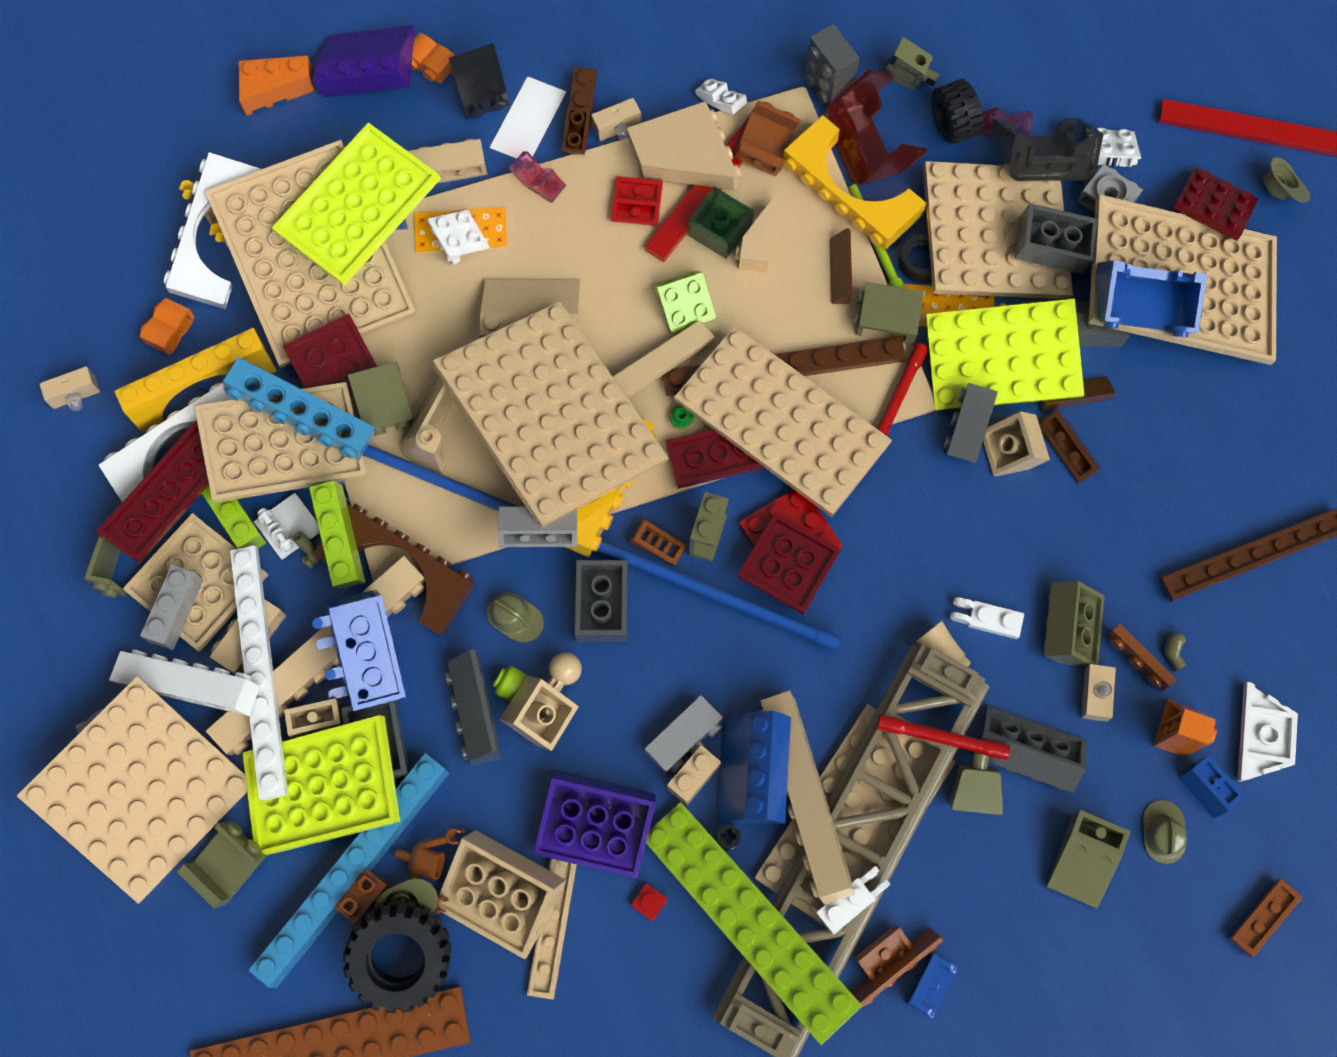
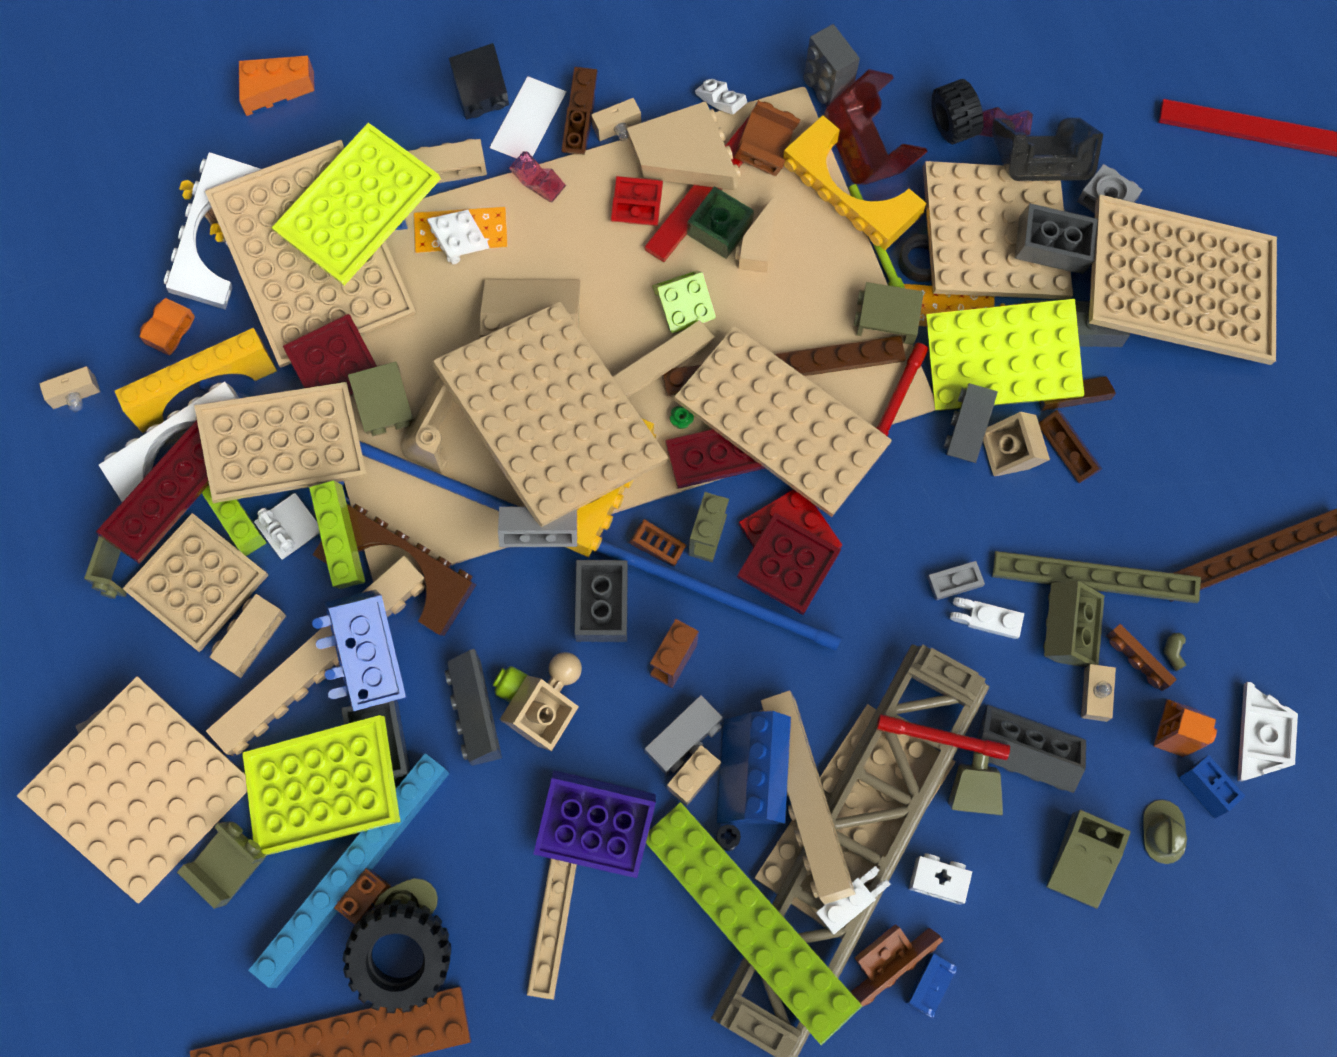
(172, 607): light grey brick -> none
(187, 683): white brick -> none
(245, 374): dark azure brick -> none
(258, 665): white plate -> none
(307, 547): olive arm -> none
(313, 718): tan brick -> none
(365, 61): dark purple slope -> none
(428, 862): dark orange piece -> none
(430, 58): orange brick -> none
(499, 893): tan slope -> none
(515, 617): olive piece -> none
(649, 902): red plate -> none
(674, 653): none -> dark orange panel
(841, 267): reddish brown slope -> none
(910, 65): olive torso -> none
(925, 882): none -> white brick
(942, 641): tan plant -> none
(955, 580): none -> light grey plate
(1097, 576): none -> olive tile
(1120, 146): white hinge -> none
(1149, 298): blue windscreen -> none
(1216, 203): dark red plate -> none
(1265, 918): dark orange plate -> none
(1283, 182): olive piece -> none

